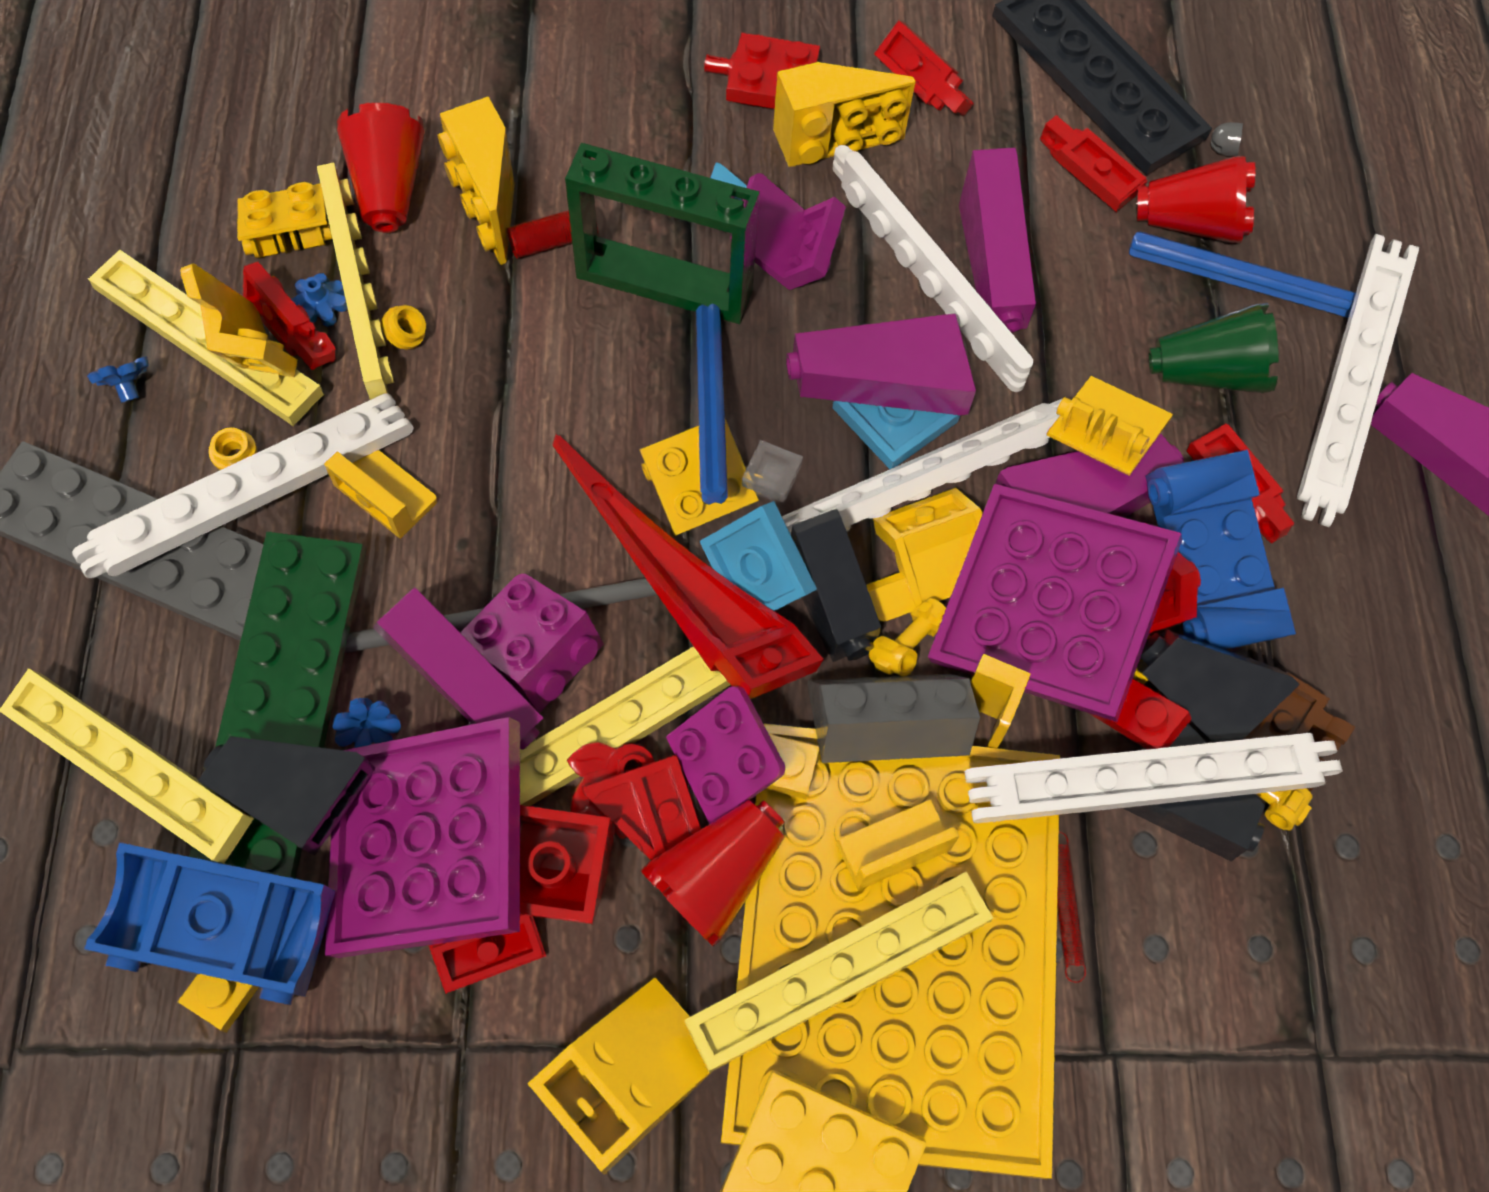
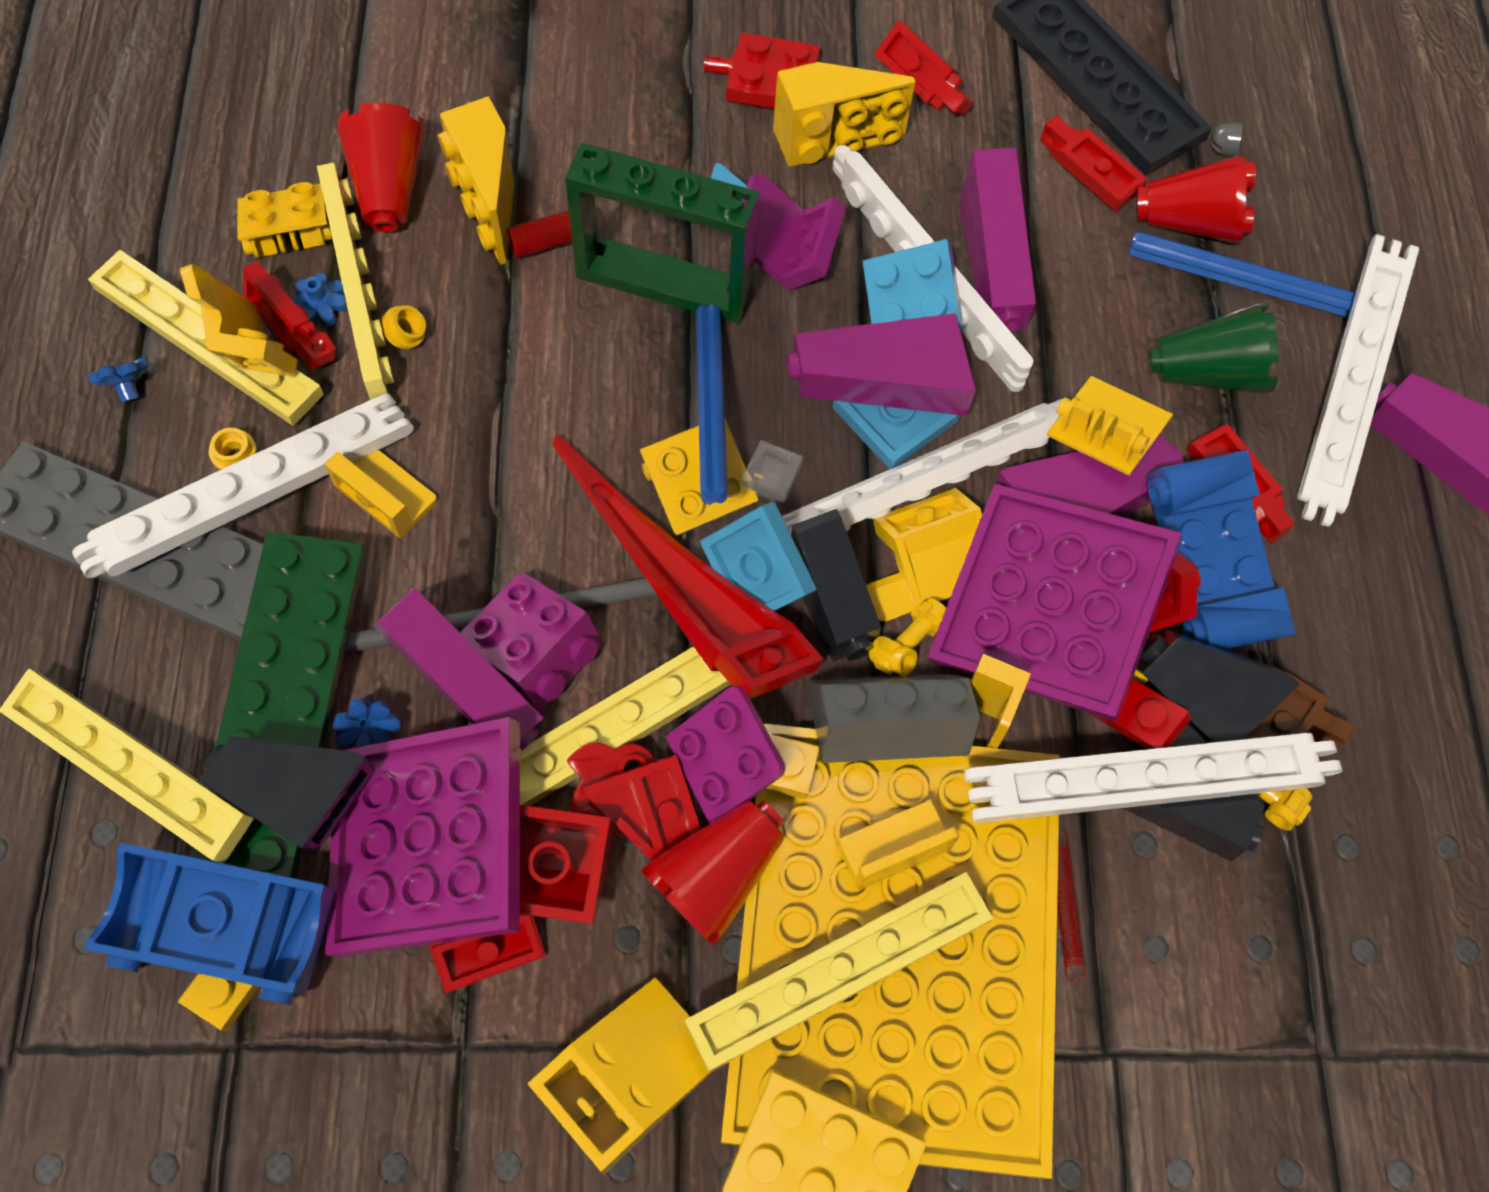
(913, 284): none -> dark azure plate

